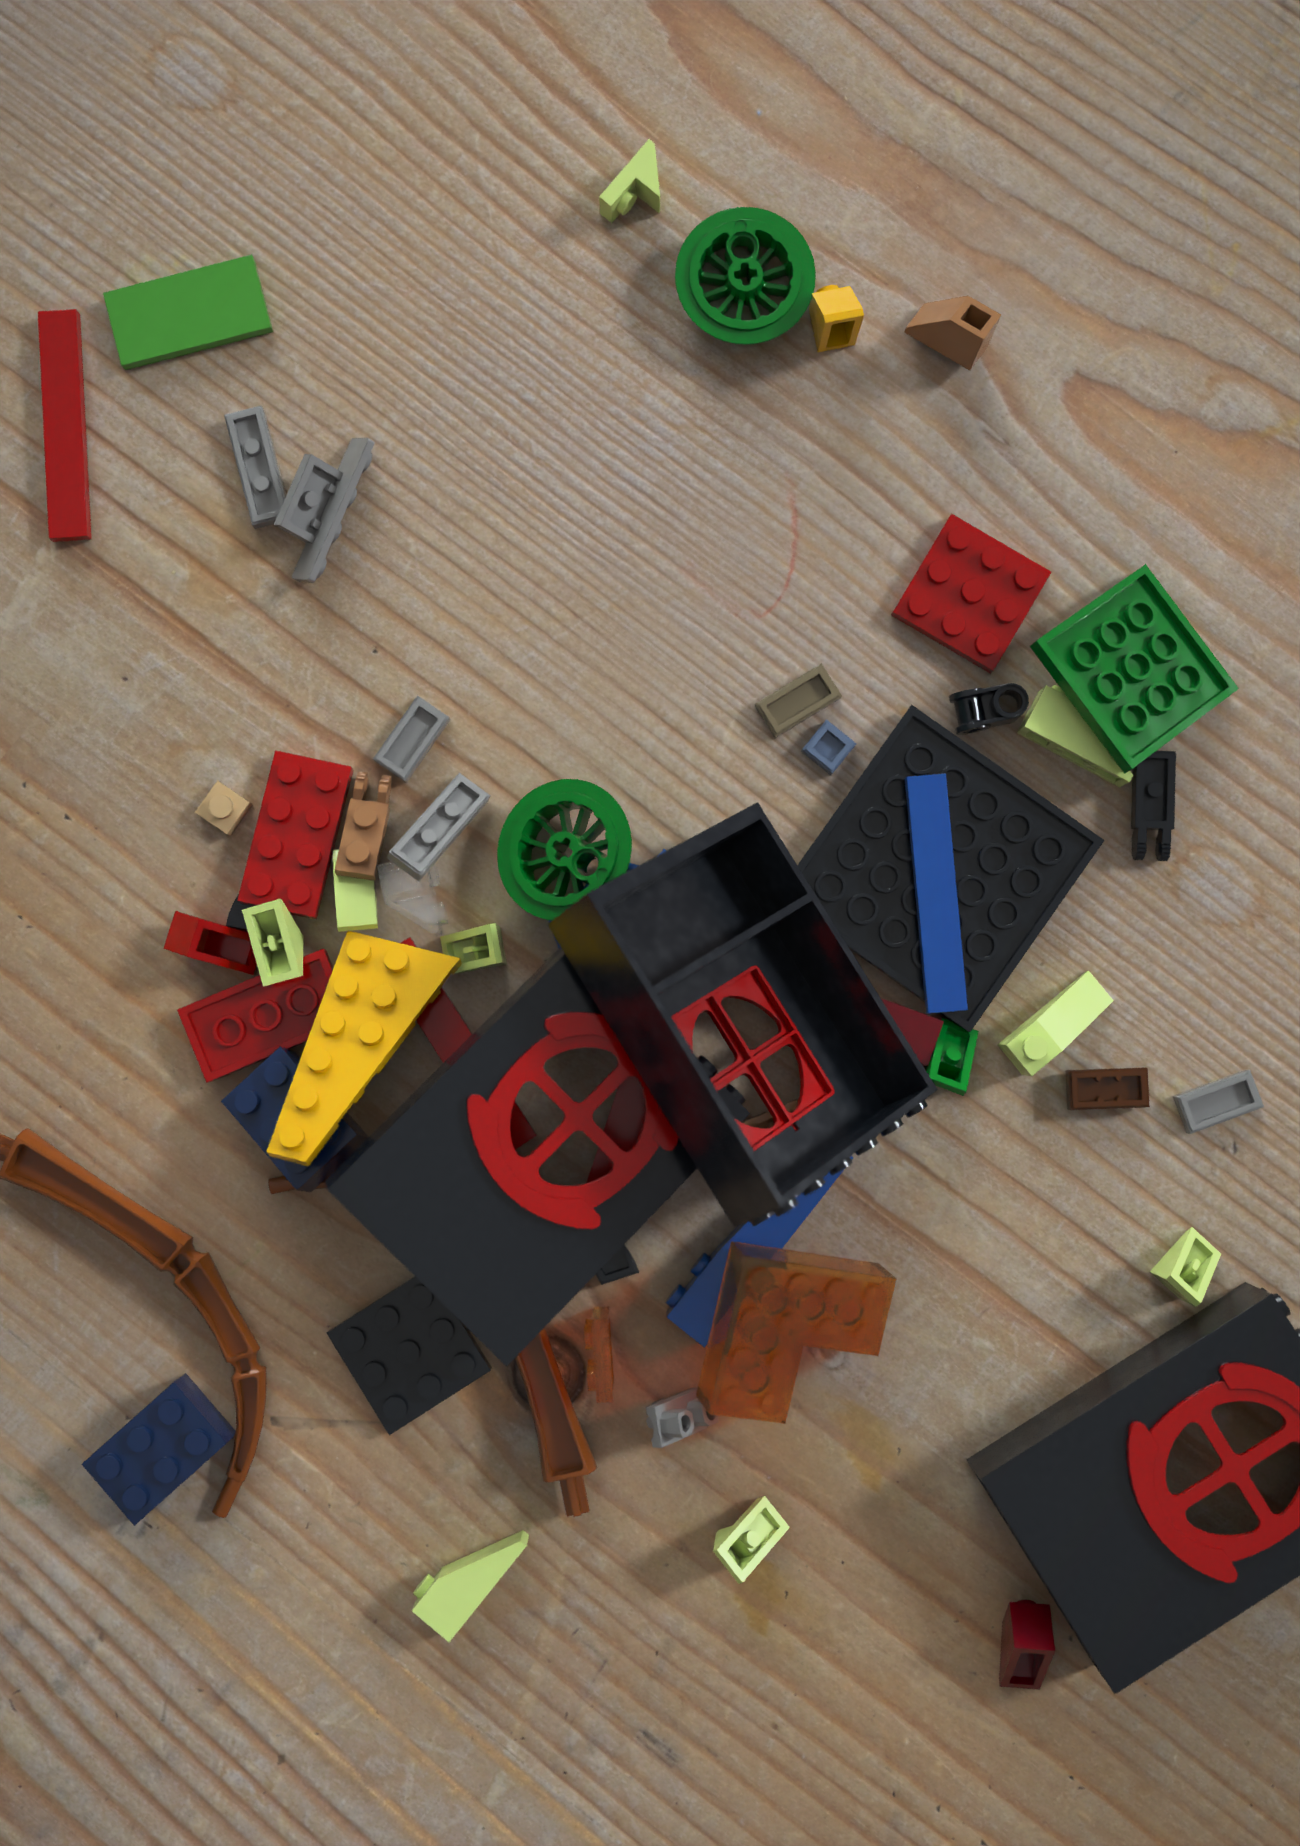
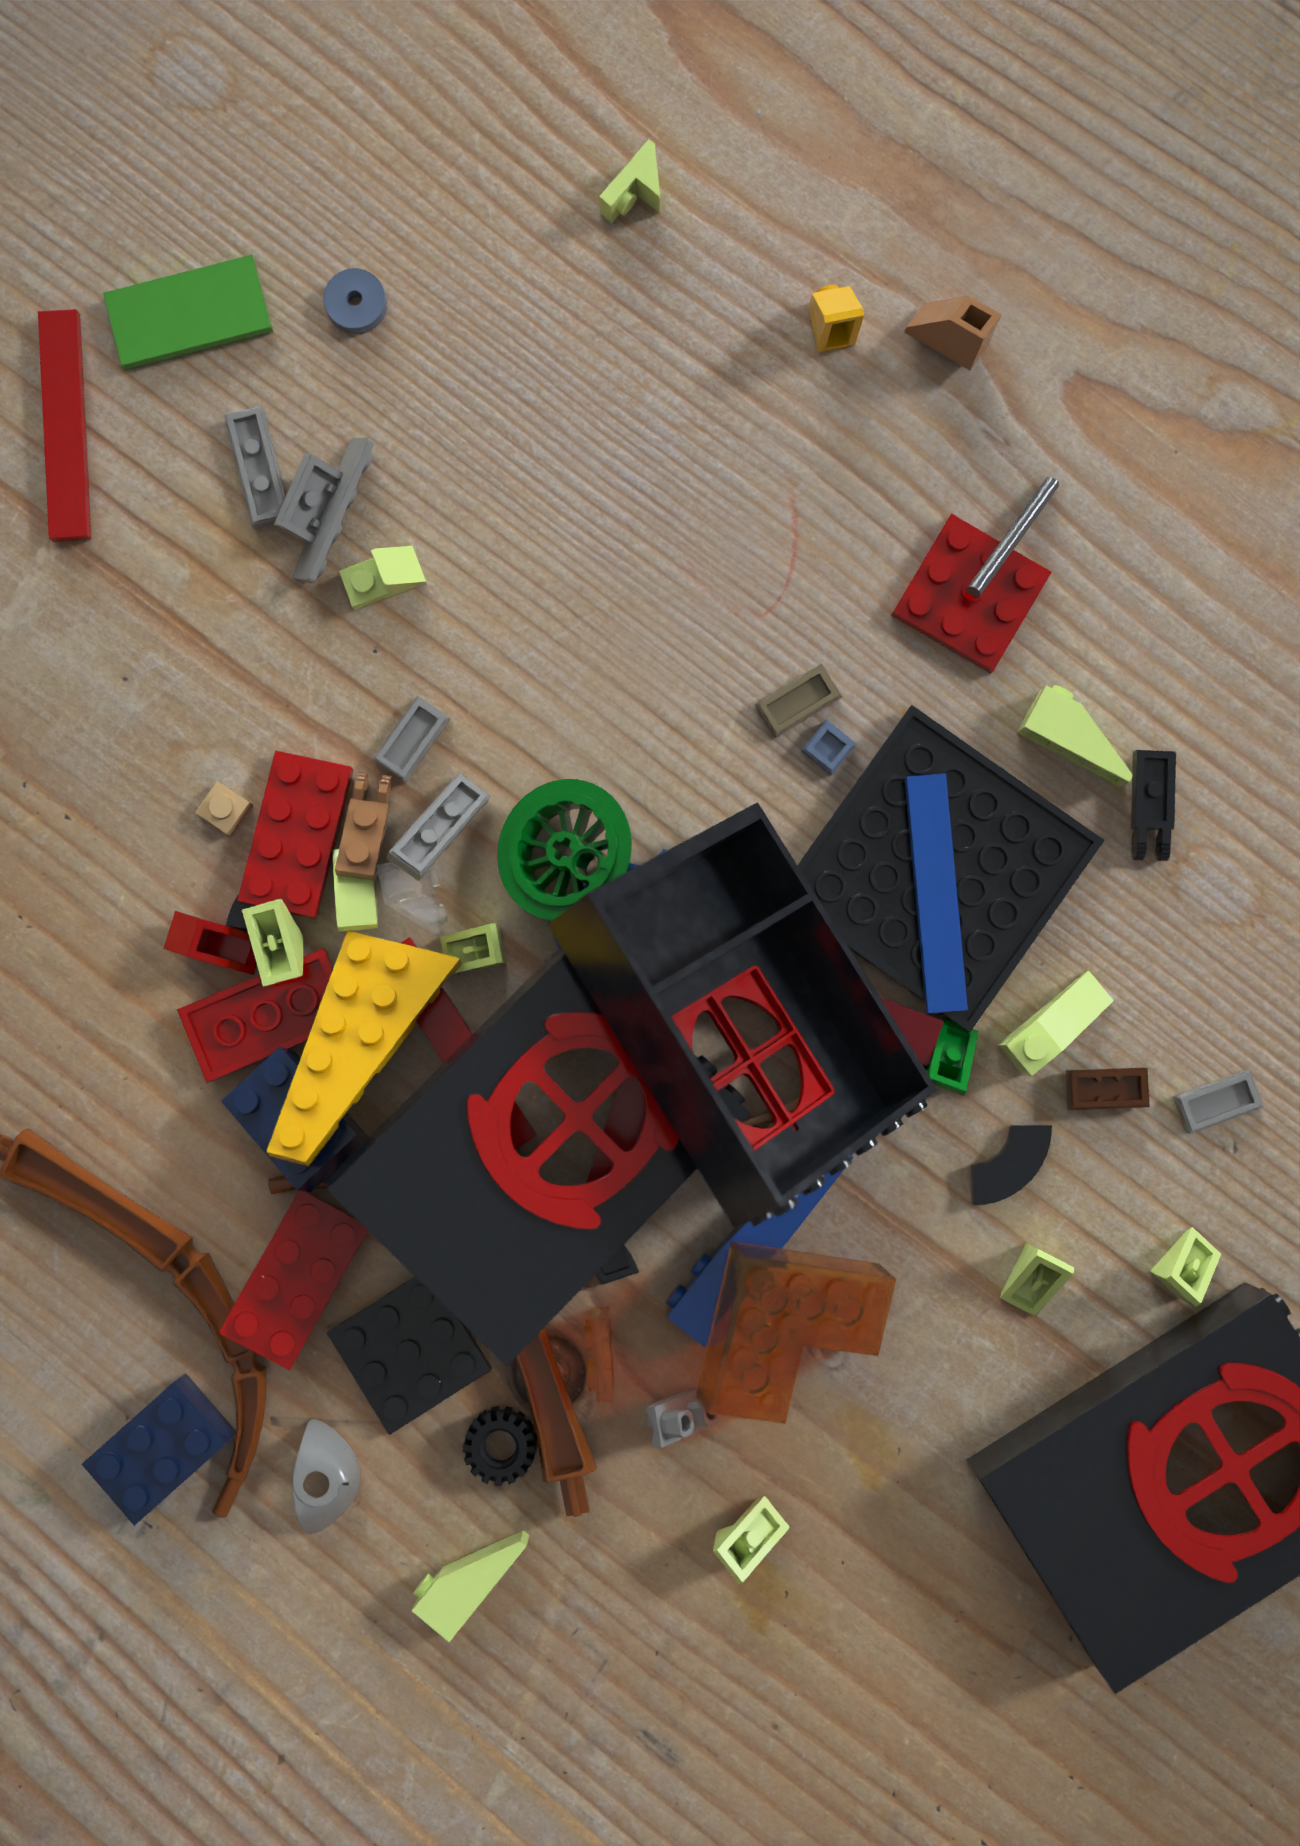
(294, 1279): none -> red plate
(327, 1453): none -> light grey piece
(351, 284): none -> sand blue piece
(385, 575): none -> yellowish green slope
(494, 1469): none -> black tyre
(751, 229): green piece -> none
(980, 707): black piece -> none
(1012, 537): none -> dark grey bar
(1012, 1166): none -> black tile
(1026, 1645): dark red slope -> none
(1035, 1279): none -> yellowish green slope
(1134, 668): green plate -> none

